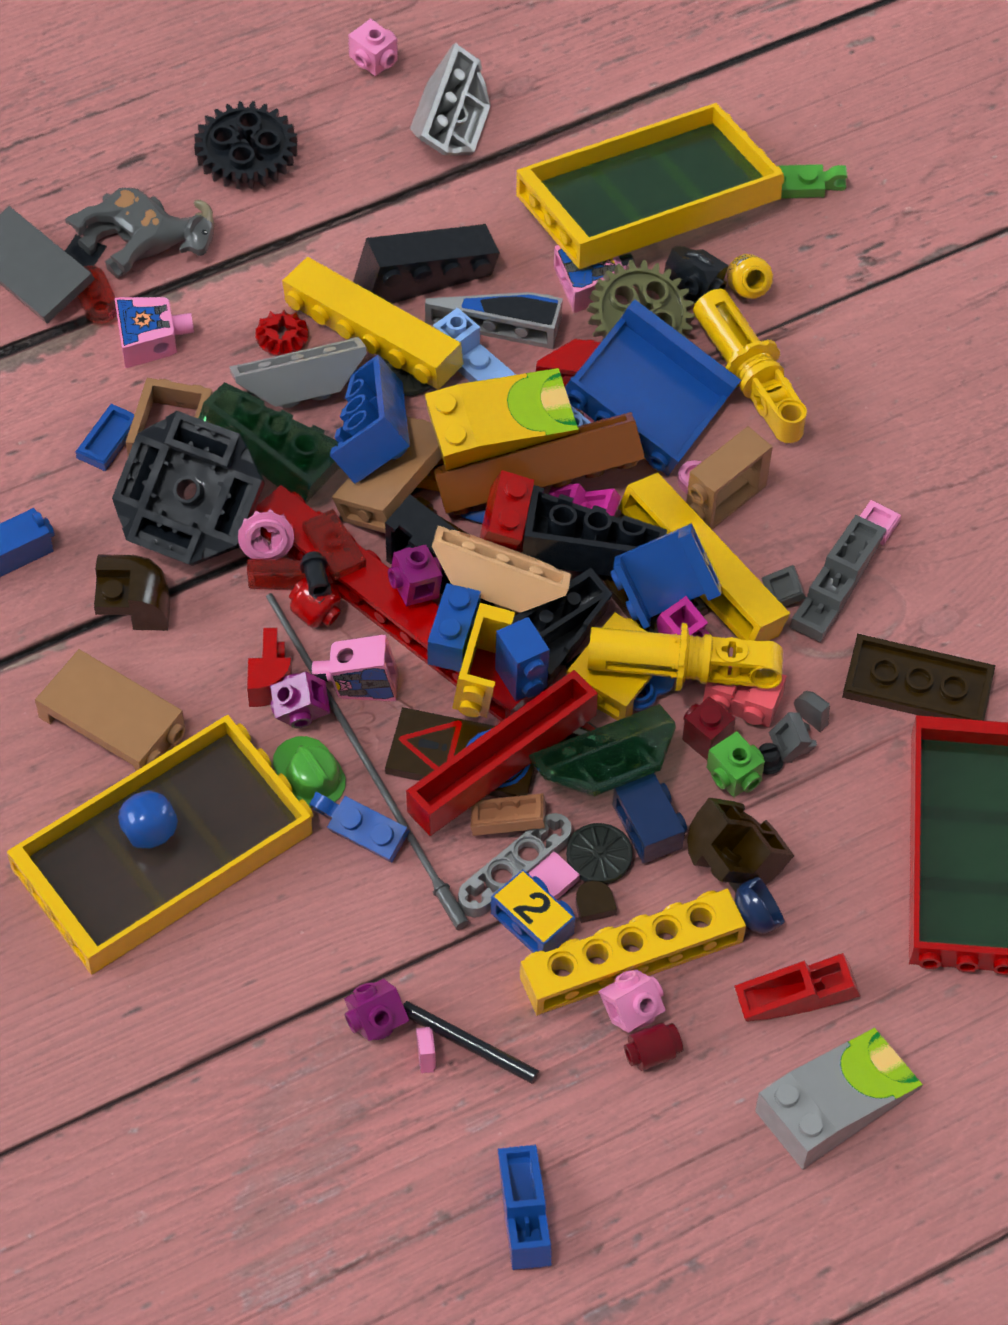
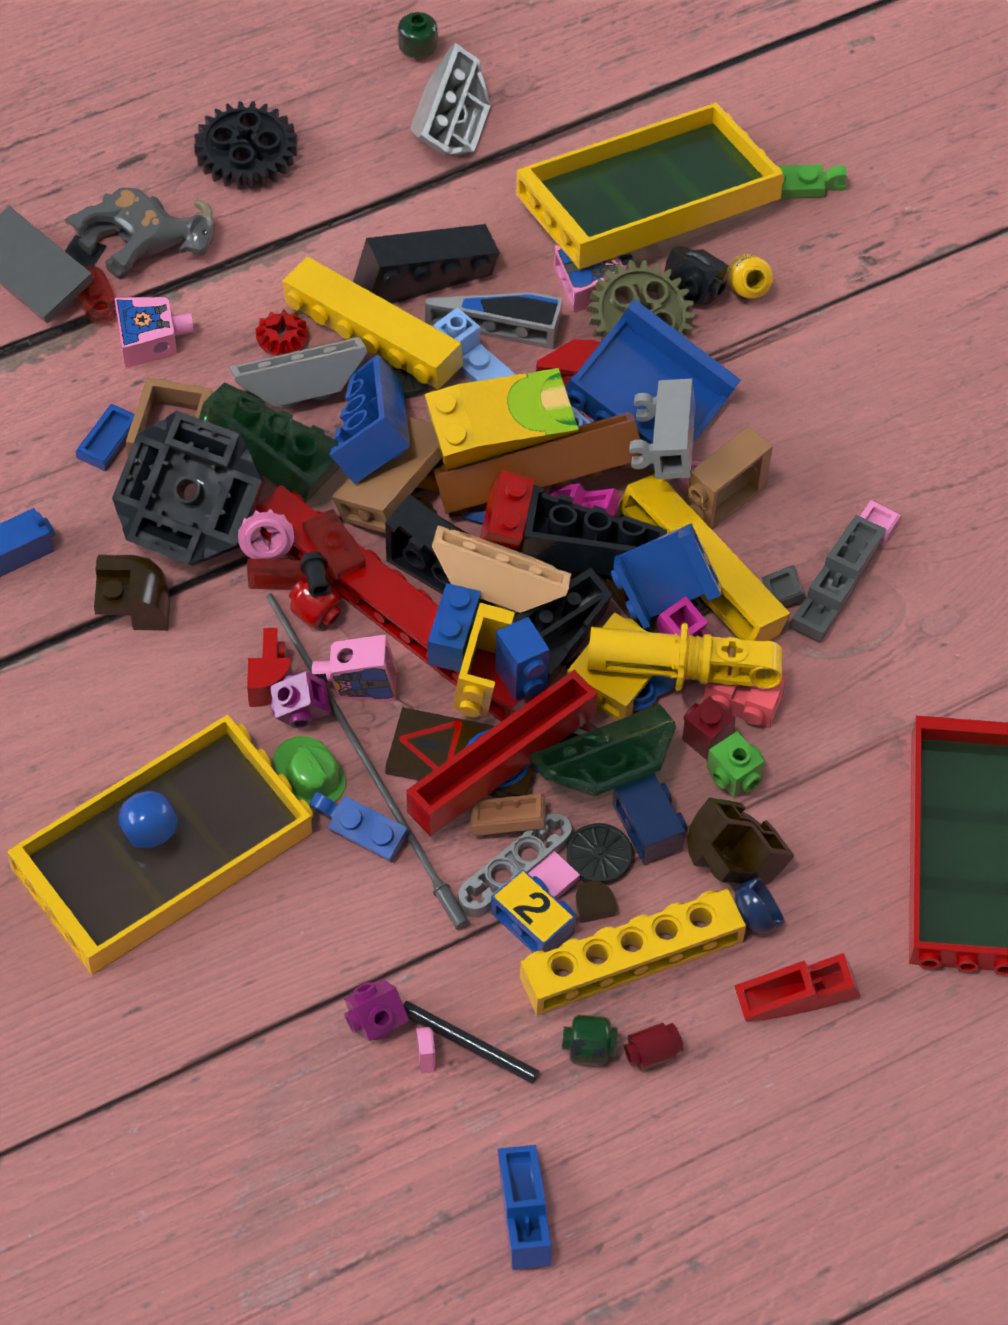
(111, 710): medium nougat panel -> none
(373, 47): bright pink brick -> none
(415, 574): magenta brick -> none
(417, 35): none -> dark green head
(590, 1040): none -> dark green head
(633, 1000): bright pink brick -> none
(672, 429): none -> light grey brick
(752, 363): yellow piece -> none
(772, 758): black piece -> none
(792, 737): dark grey tile -> none
(813, 709): dark grey tile -> none
(835, 1096): light grey slope -> none
(917, 680): dark brown tile -> none

